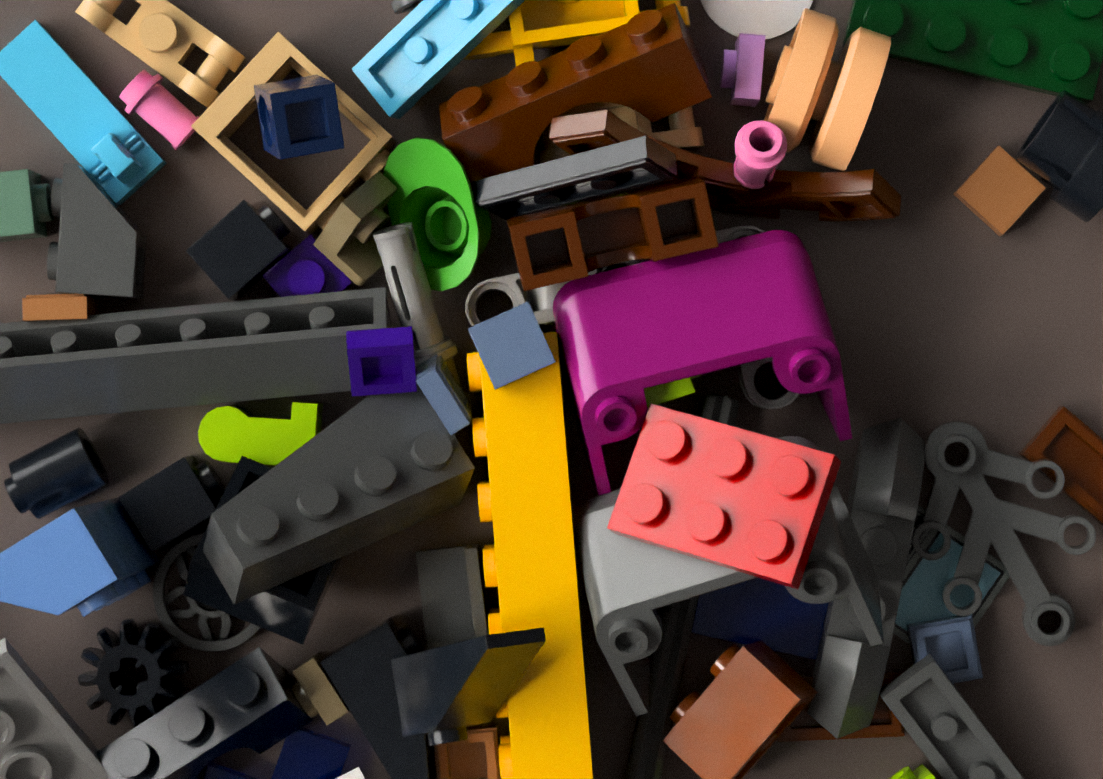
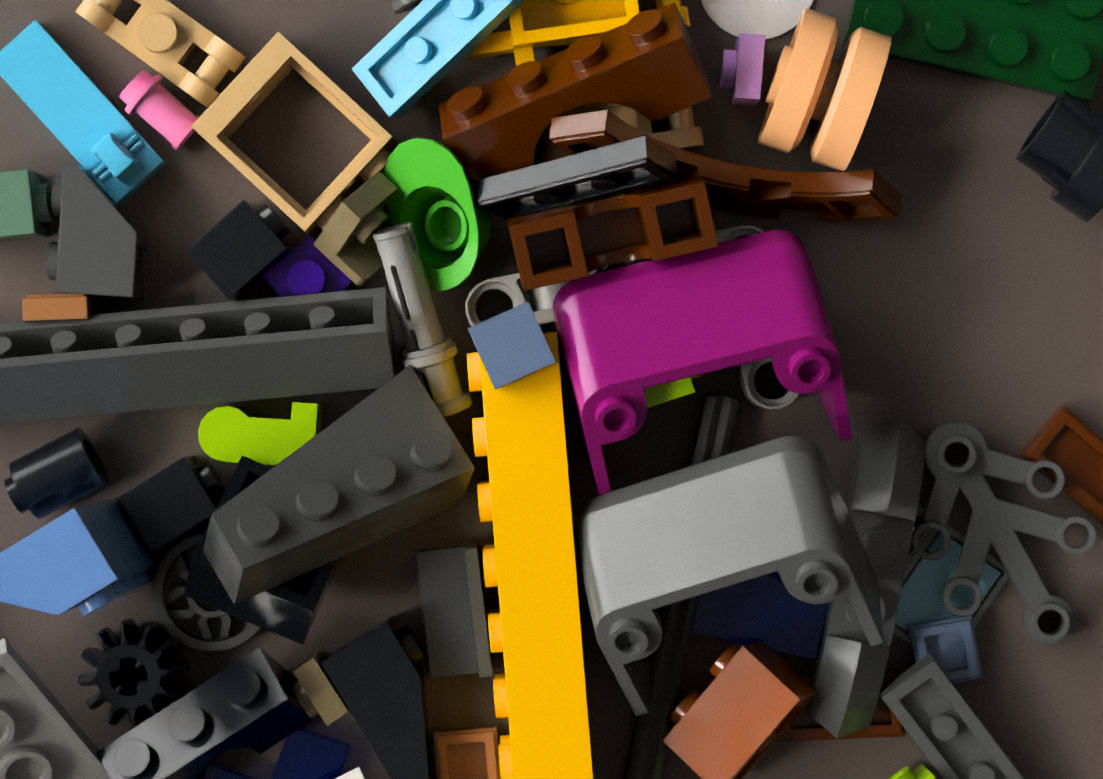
(299, 116): dark blue brick -> none
(381, 361): dark purple plate -> none
(444, 393): sand blue tile -> none
(461, 683): black slope -> none
(724, 495): plate -> none
(758, 149): bright pink pin -> none
(999, 190): medium nougat tile -> none

